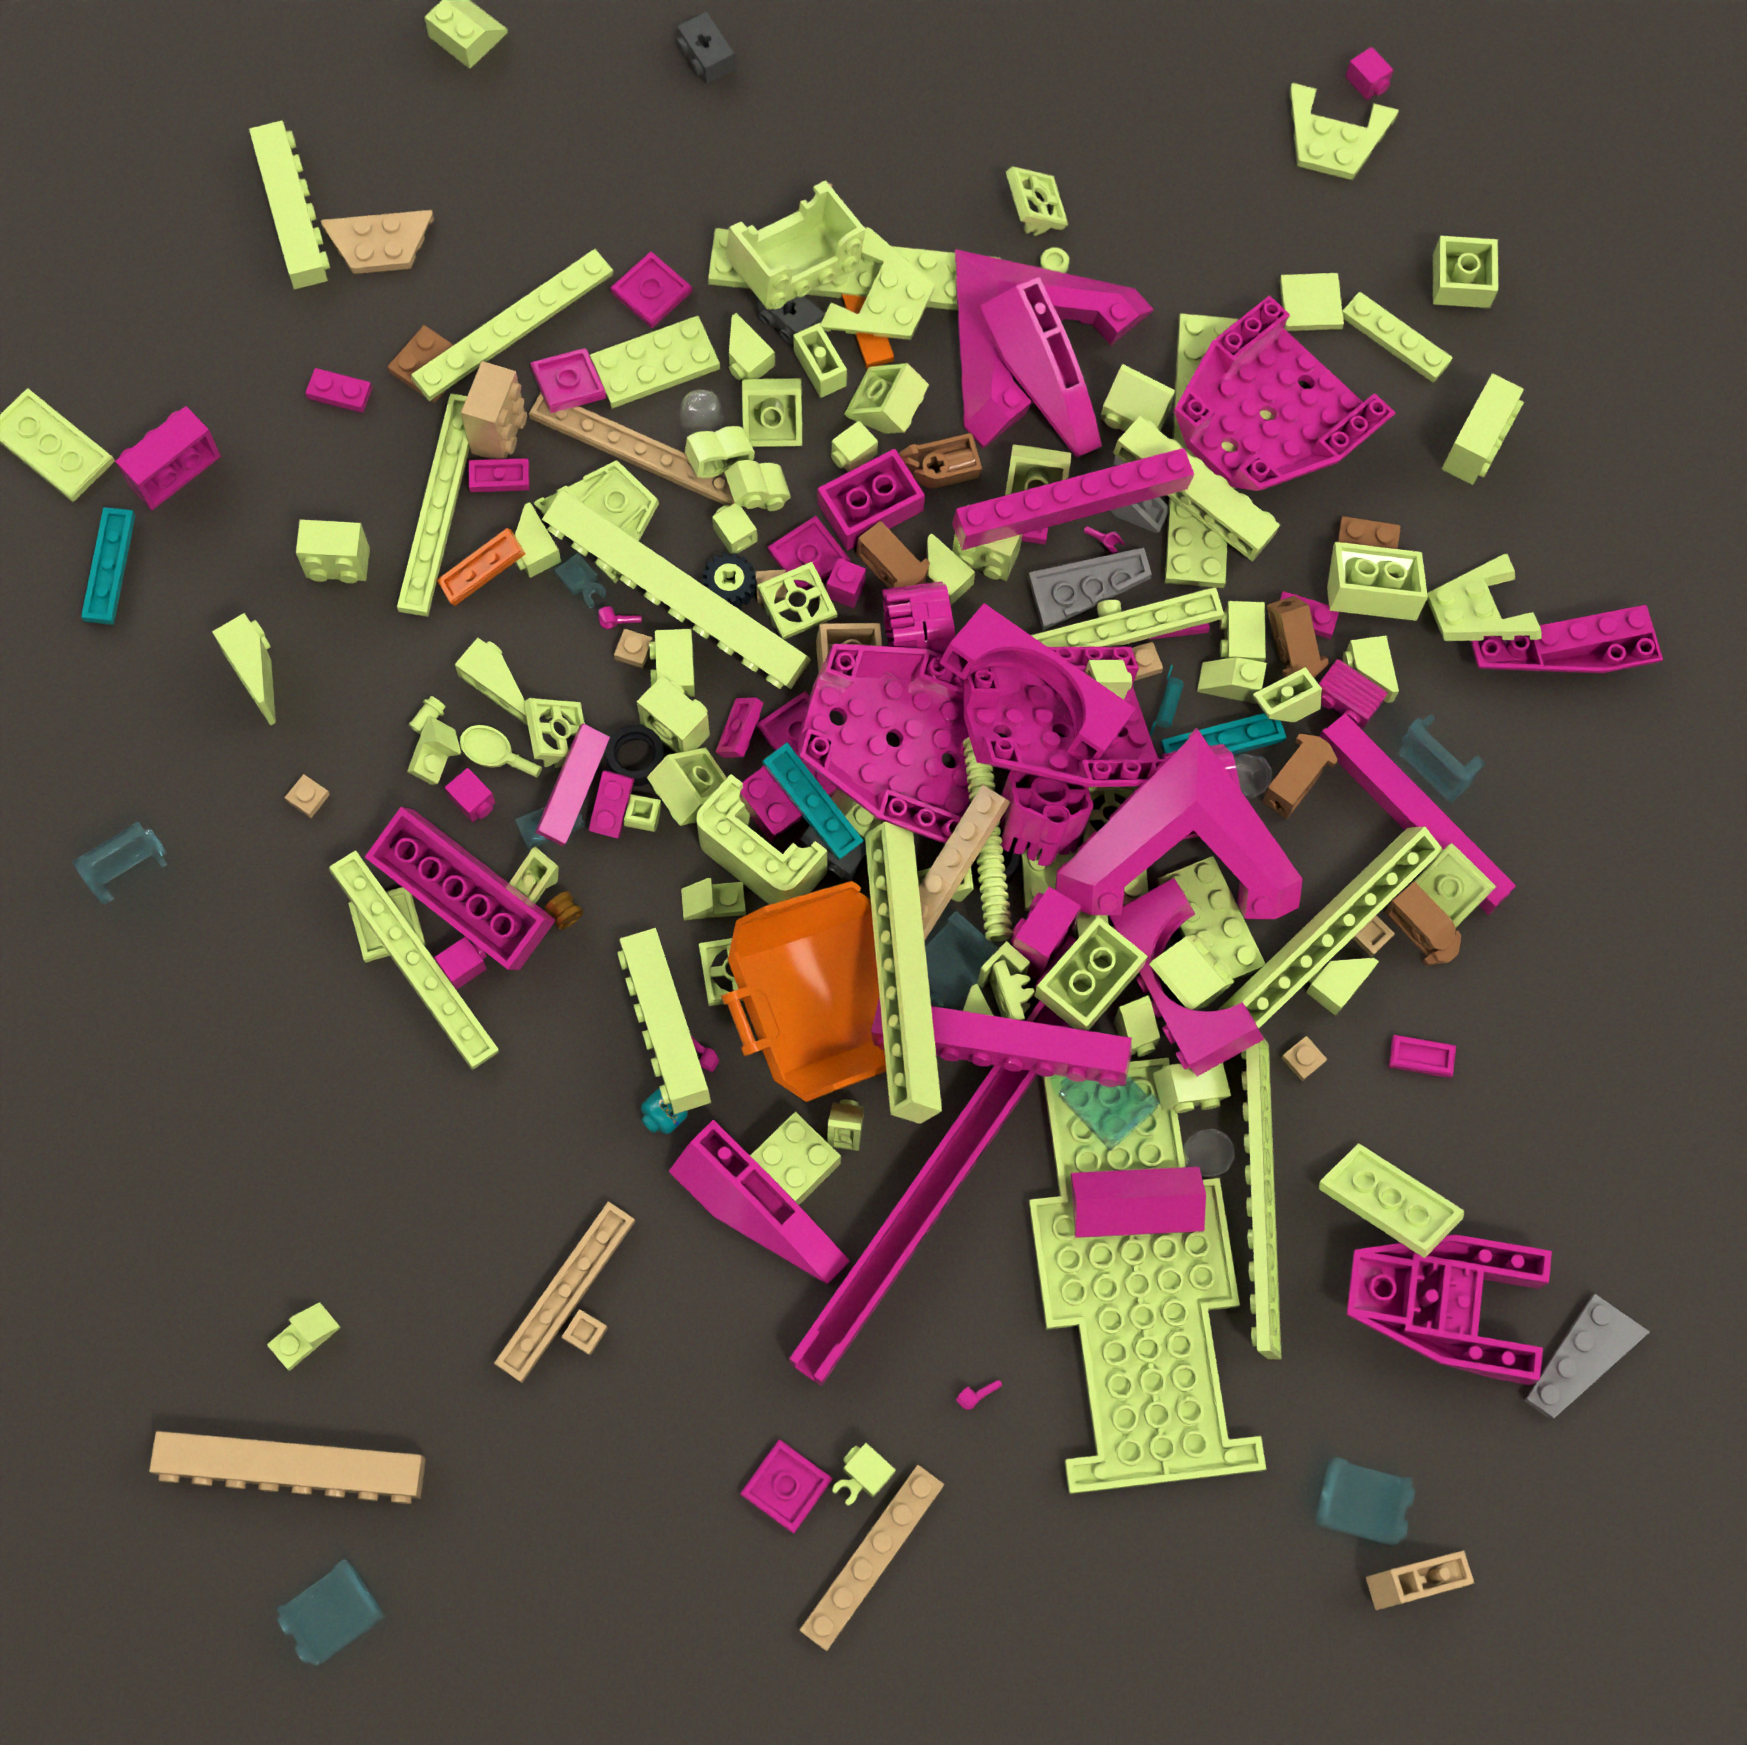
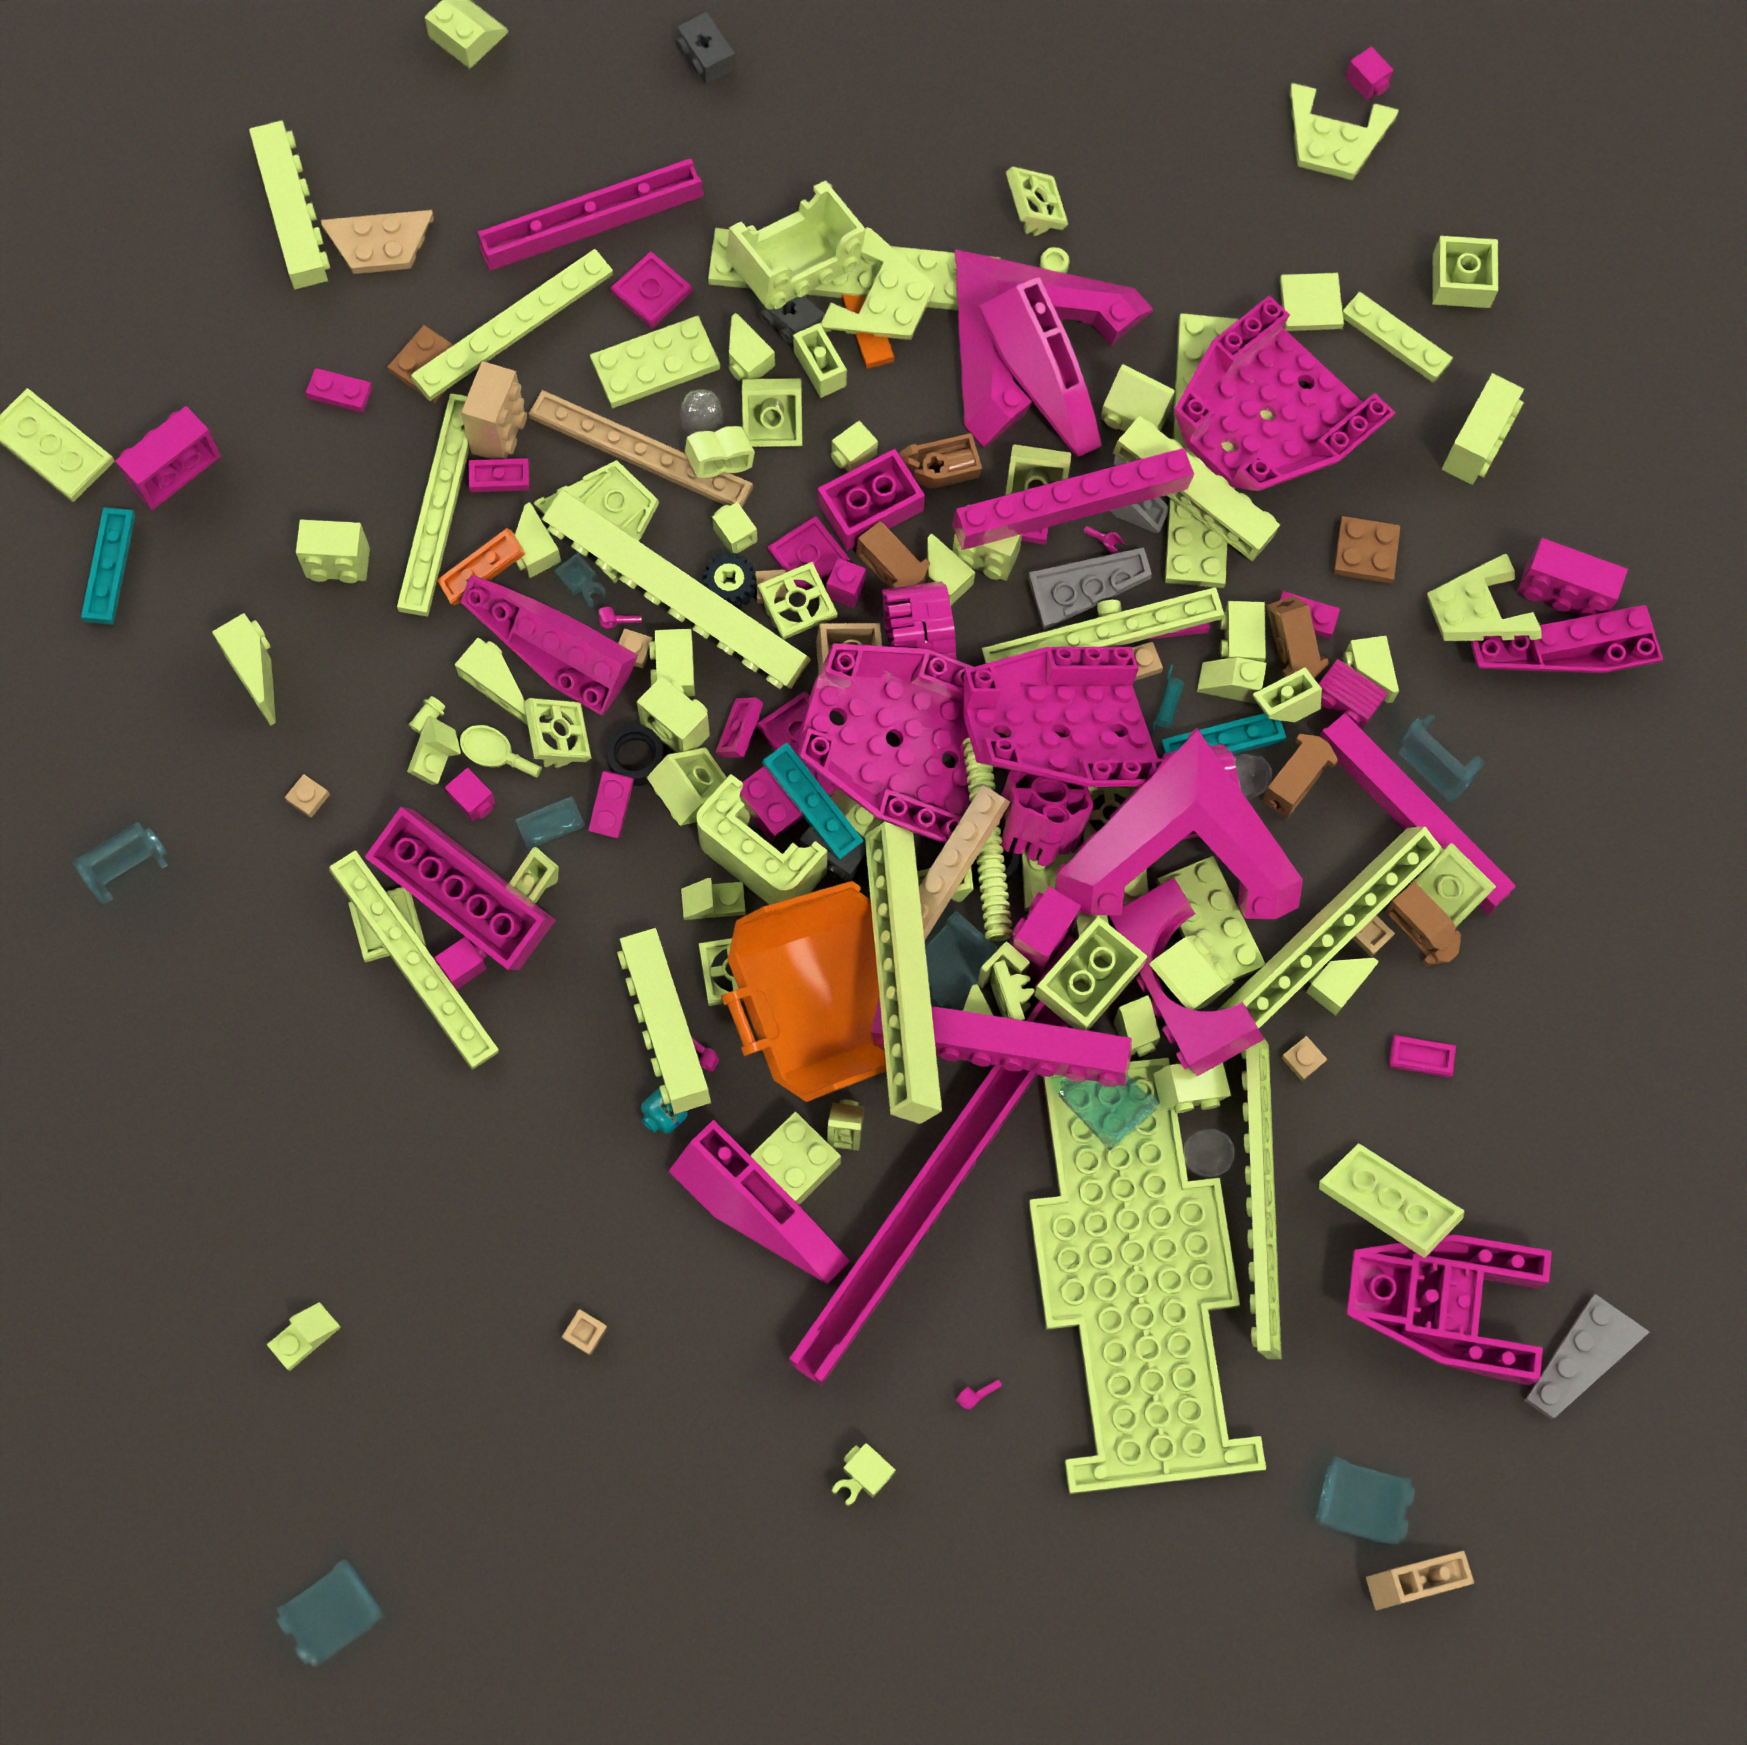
(287, 1466): tan brick -> none
(553, 644): none -> dark pink wedge
(564, 910): pearl gold wheel -> none
(564, 1292): tan plate -> none
(568, 380): dark pink tile -> none
(572, 784): tile -> none
(590, 214): none -> dark pink tile
(642, 813): yellowish green brick -> none
(757, 485): yellowish green brick -> none
(786, 1486): dark pink tile -> none
(871, 1558): tan plate -> none
(888, 398): yellowish green slope -> none
(996, 641): dark pink arch -> none
(1111, 675): yellowish green brick -> none
(1138, 1202): dark pink slope -> none
(1376, 581): yellowish green slope -> none
(1571, 580): none -> dark pink brick

